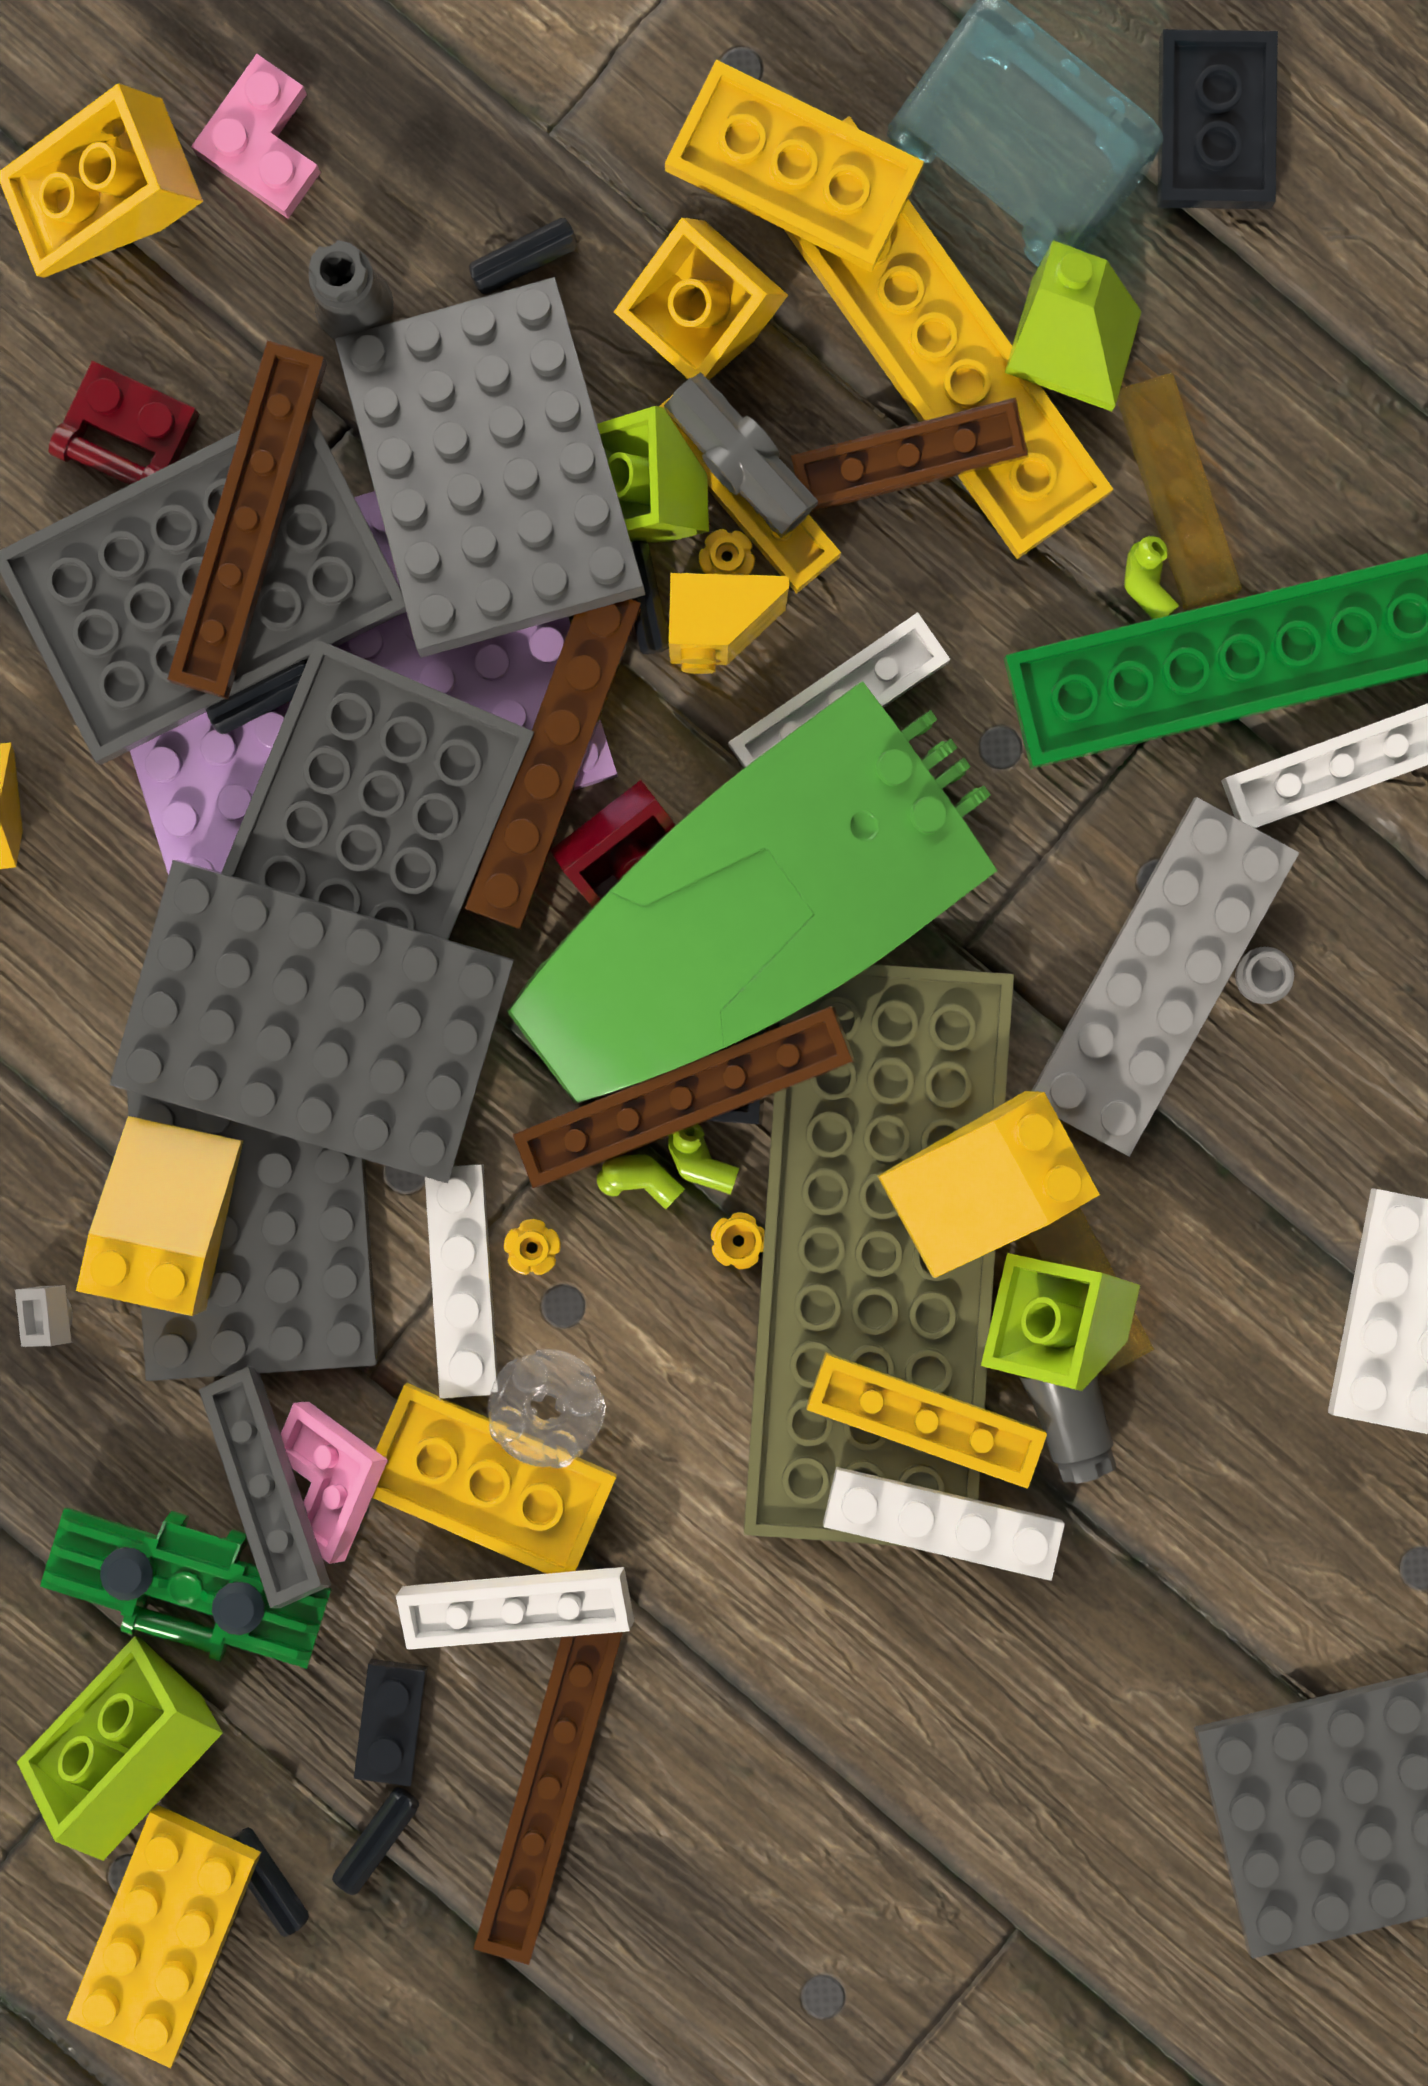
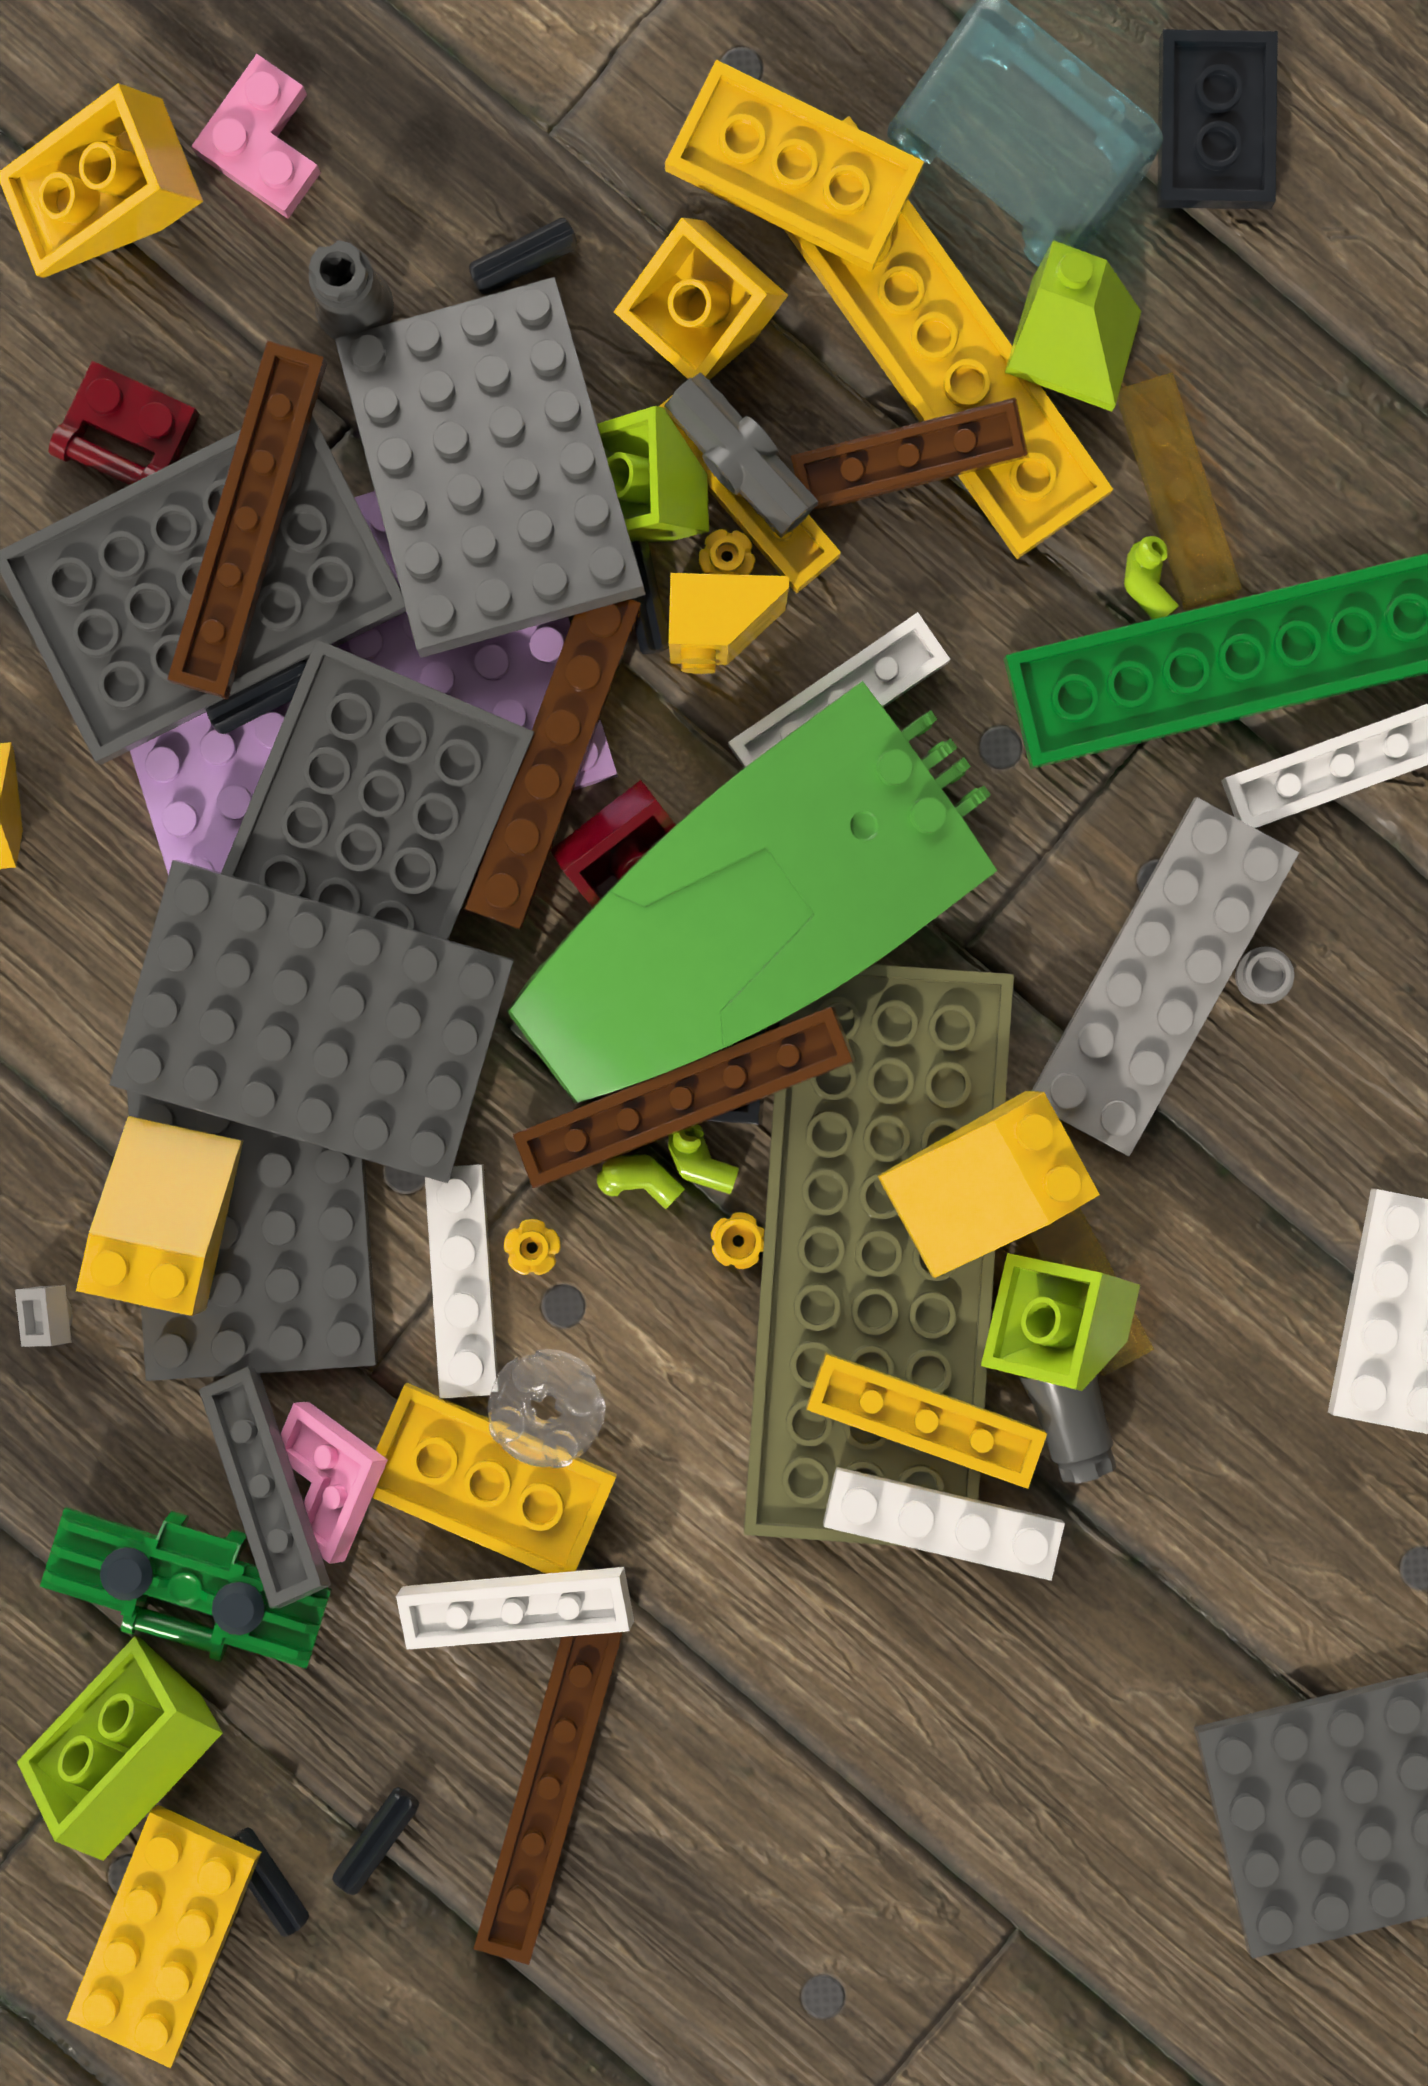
(390, 1722): black plate -> none

